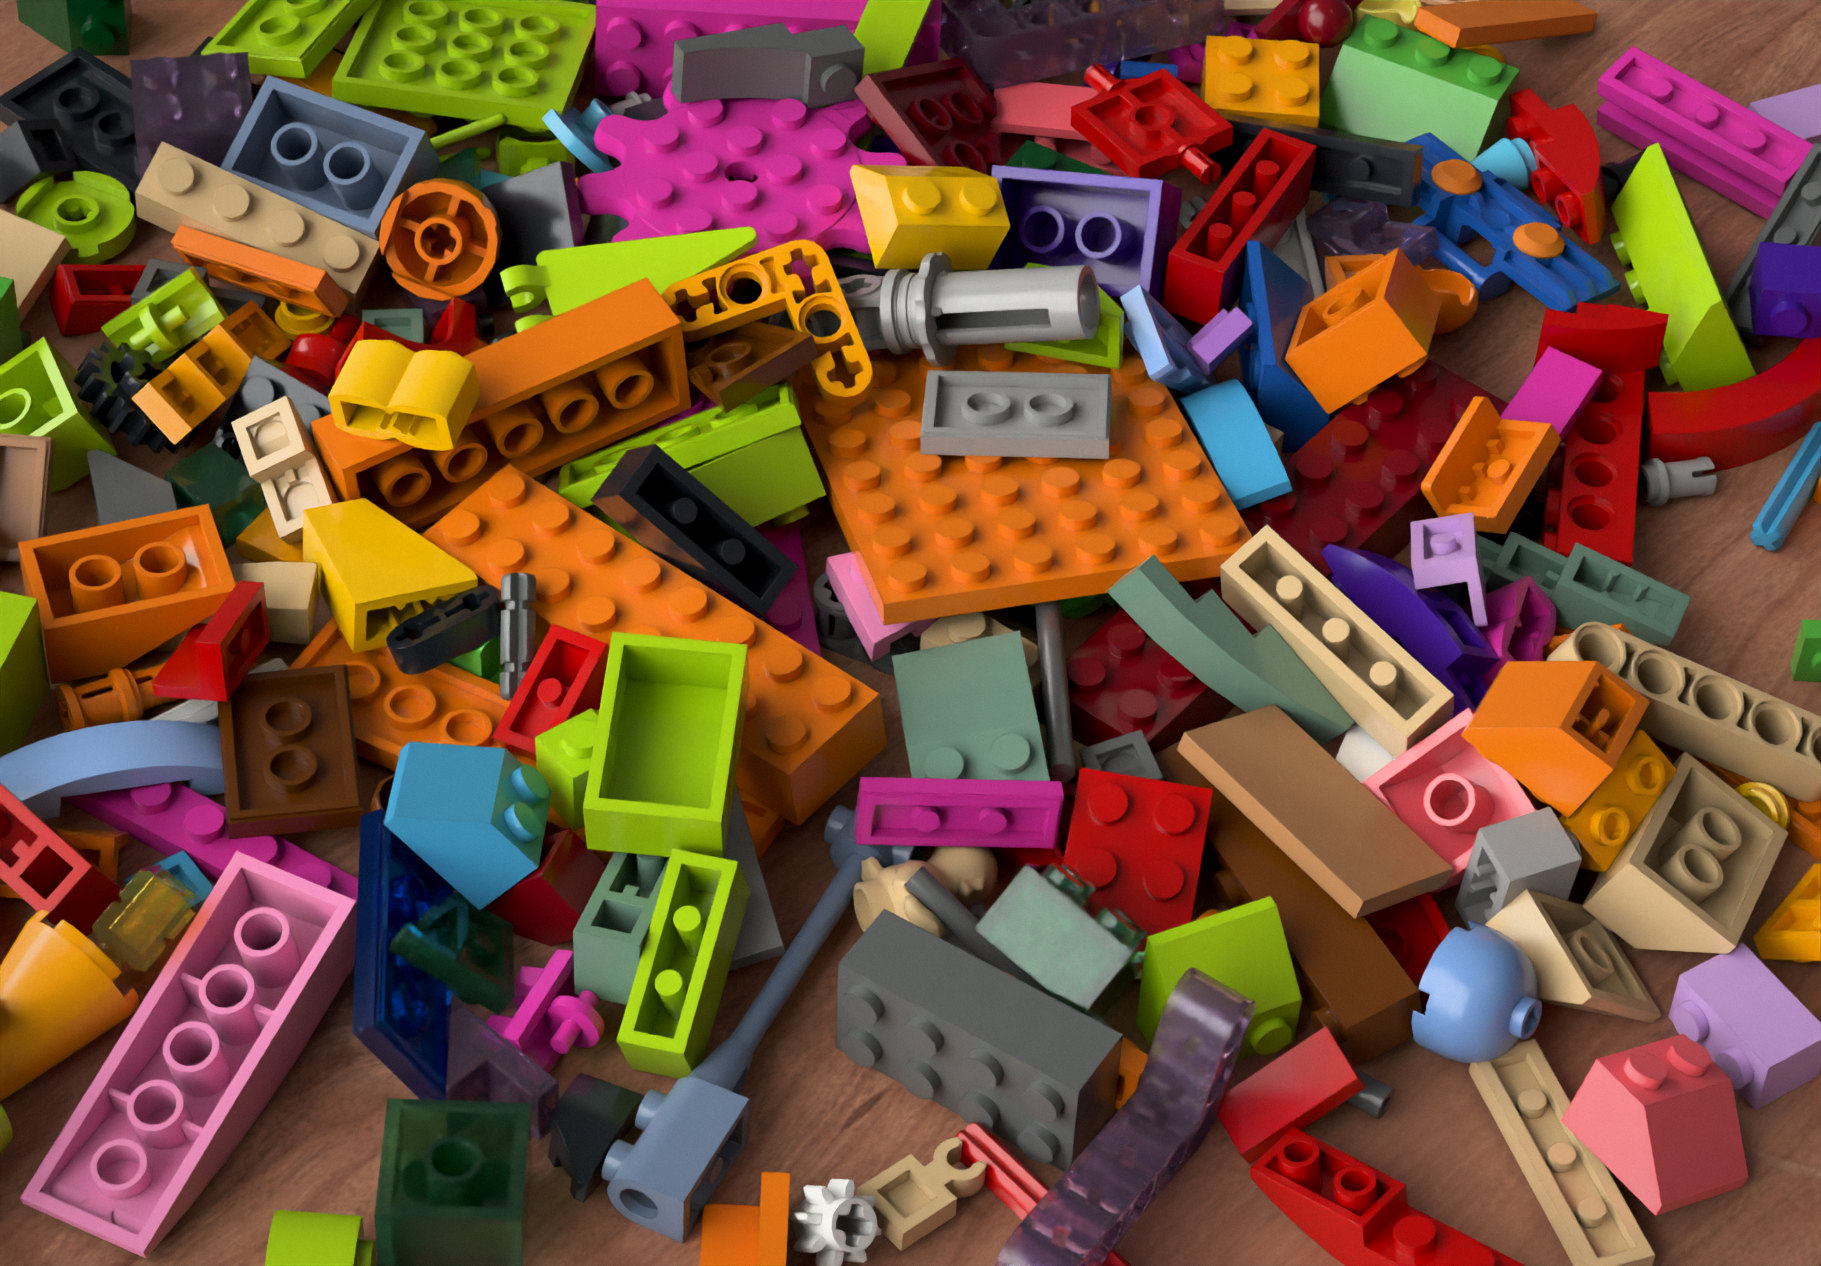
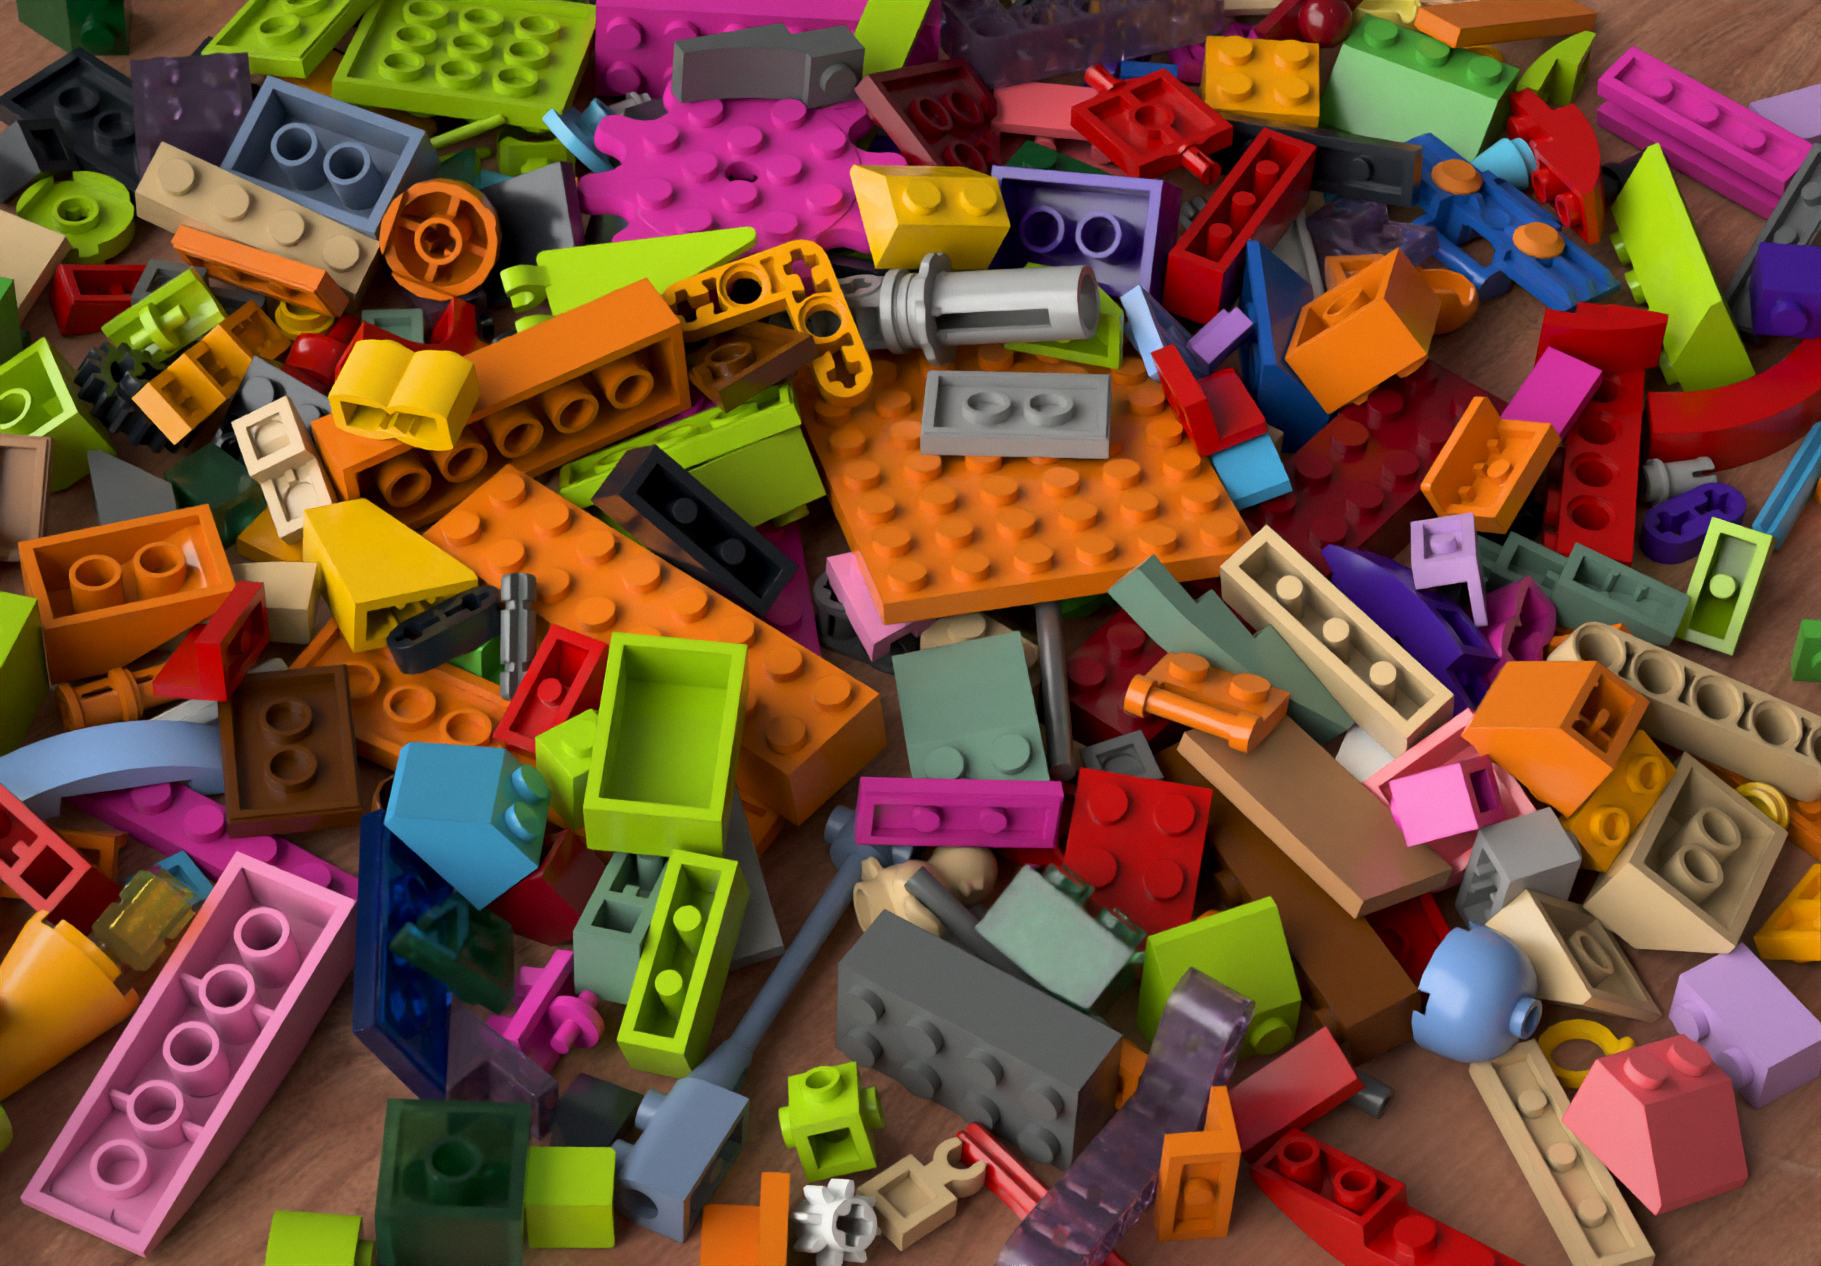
(570, 1197): none -> lime panel
(832, 1121): none -> lime brick
(1199, 1176): none -> orange panel
(1209, 699): none -> orange plate
(1213, 409): none -> red panel
(1446, 800): none -> brick
(1561, 70): none -> lime slope
(1584, 1030): none -> yellow piece
(1687, 516): none -> dark purple beam
(1725, 585): none -> lime slope

